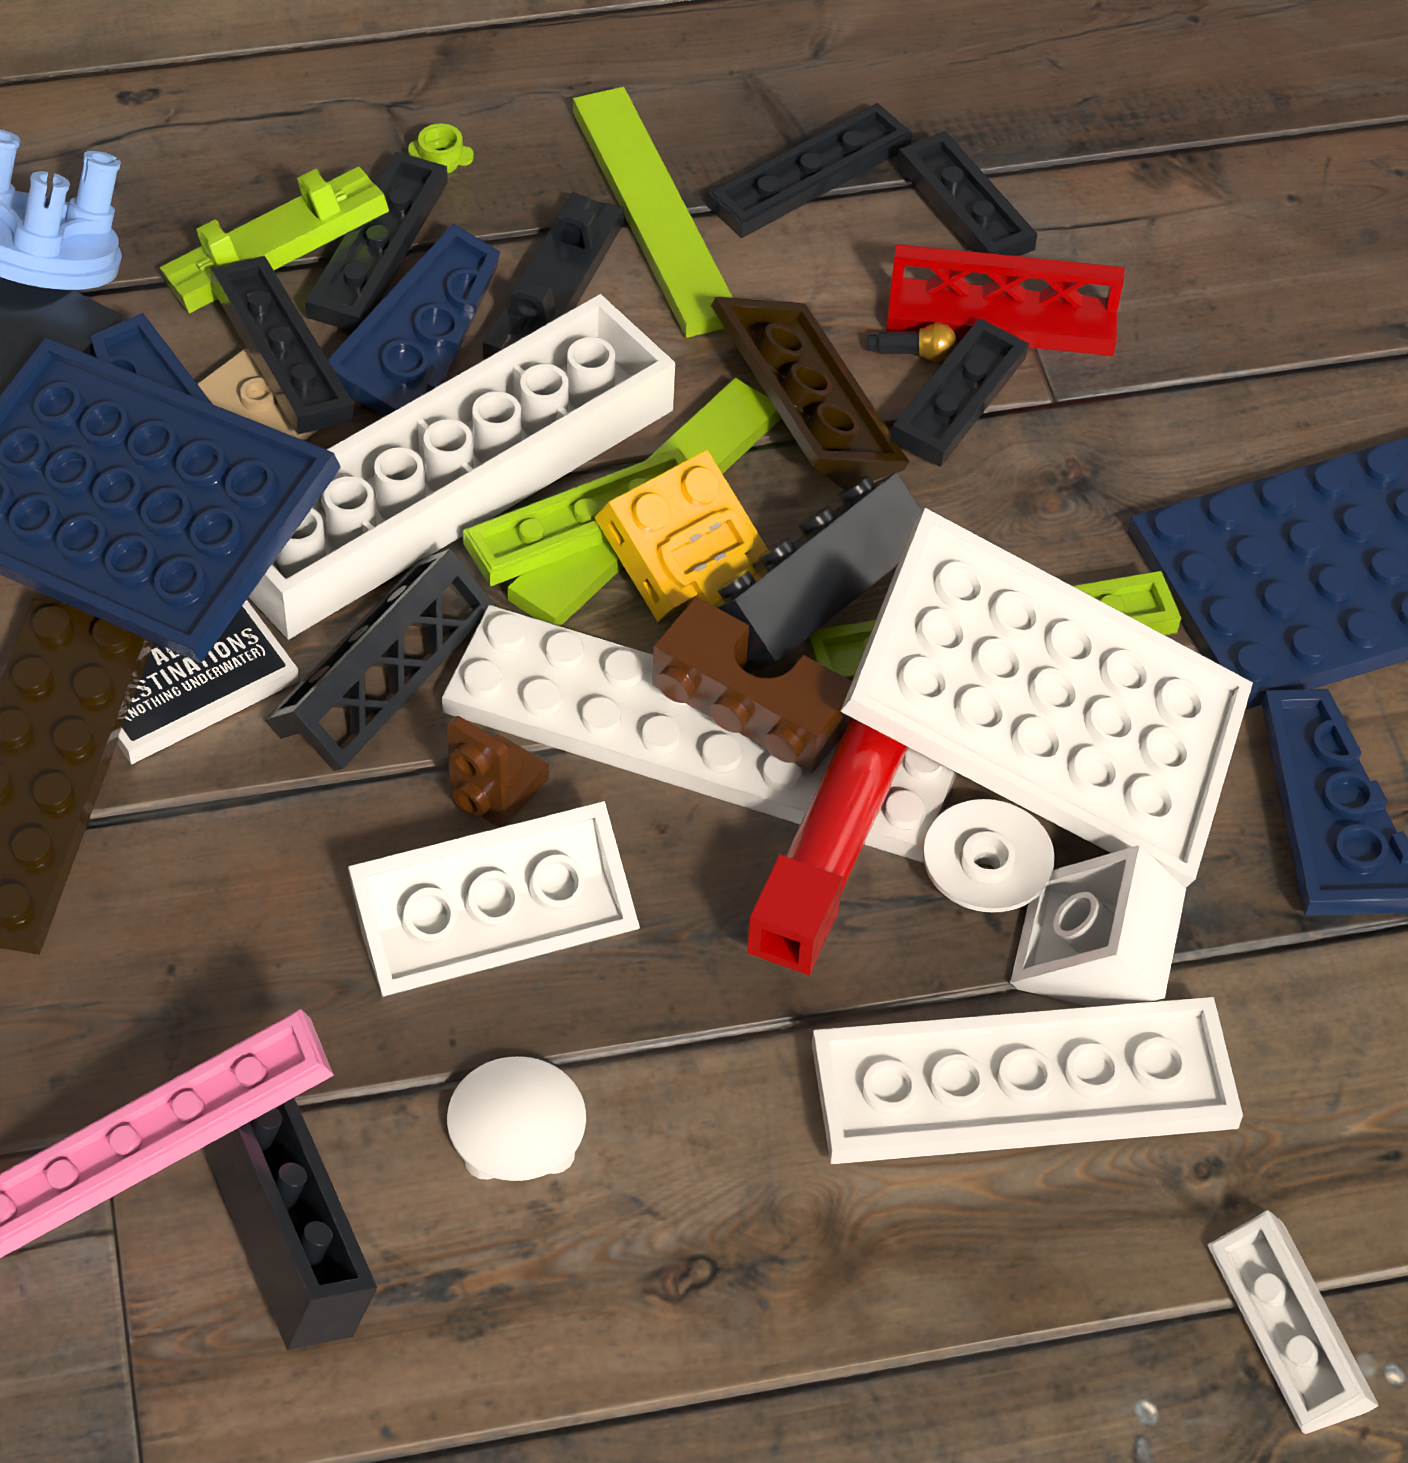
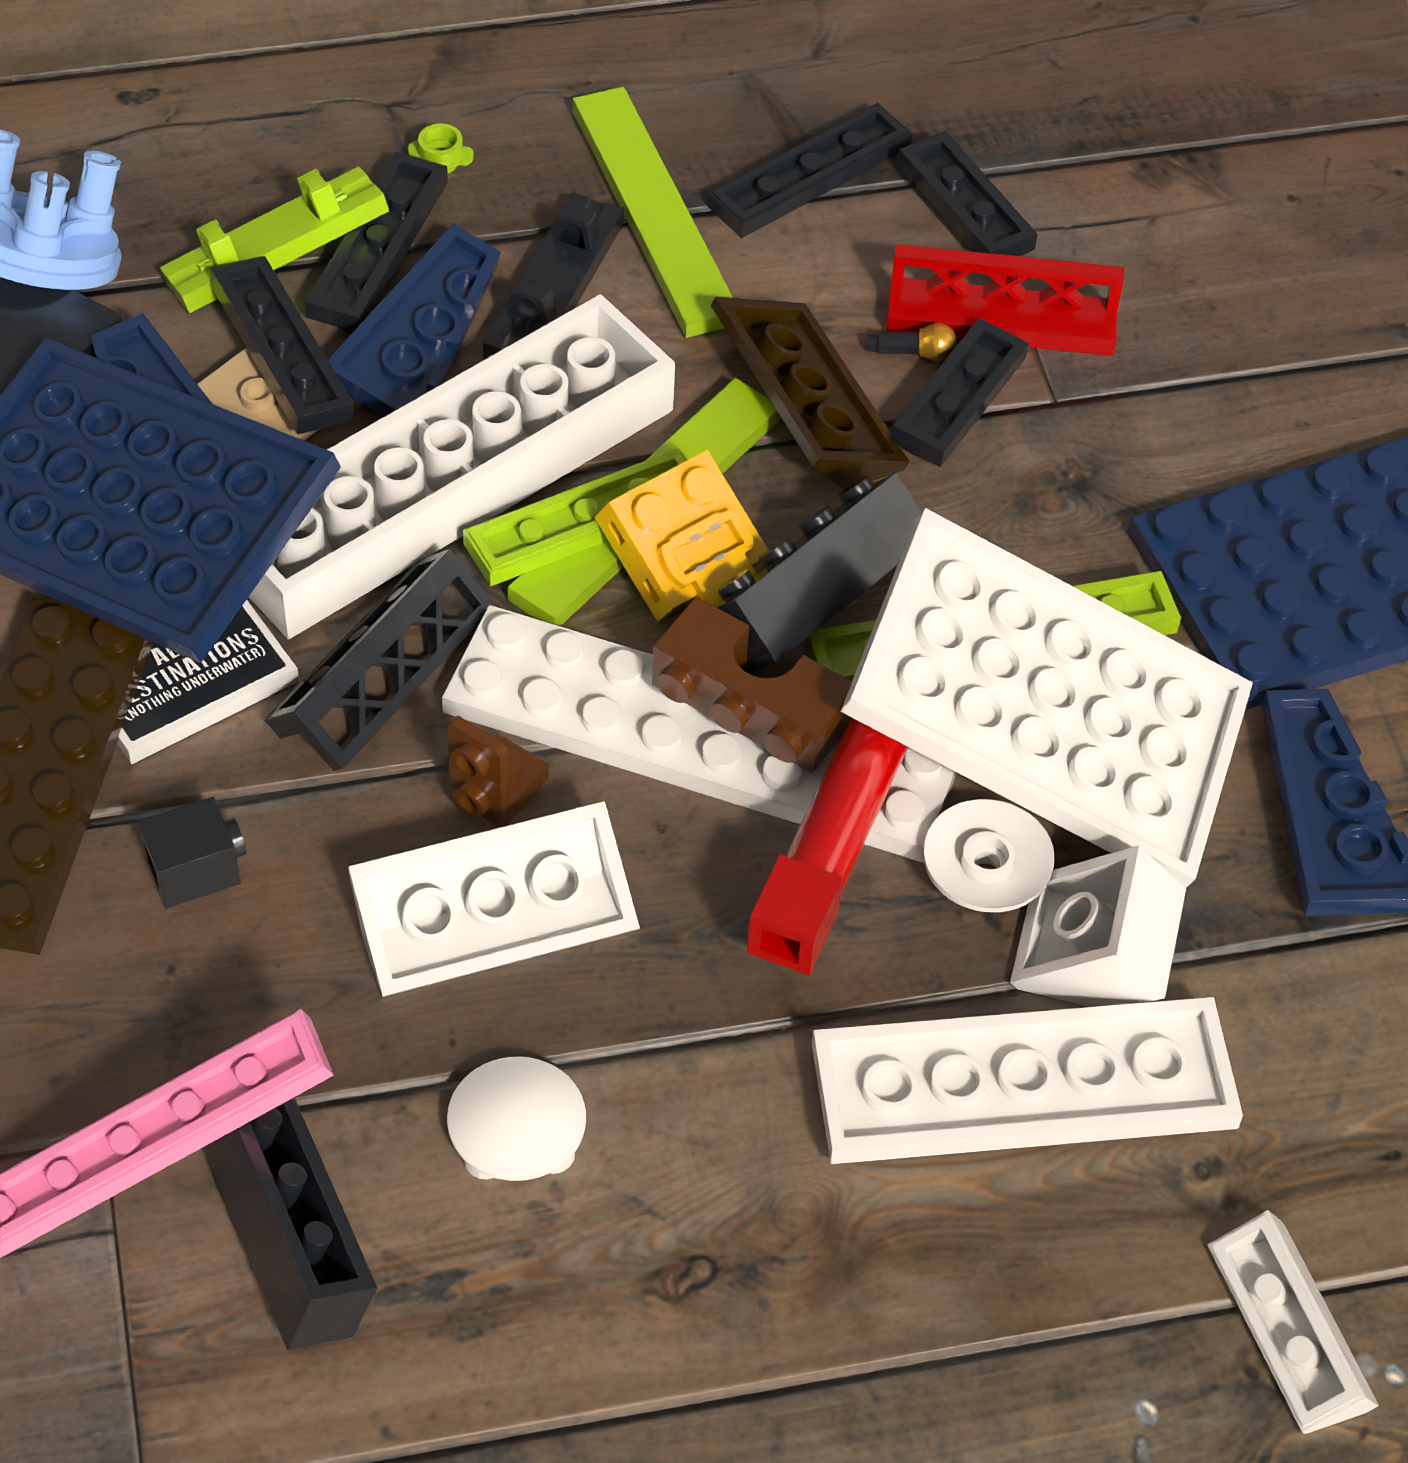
(192, 851): none -> black brick

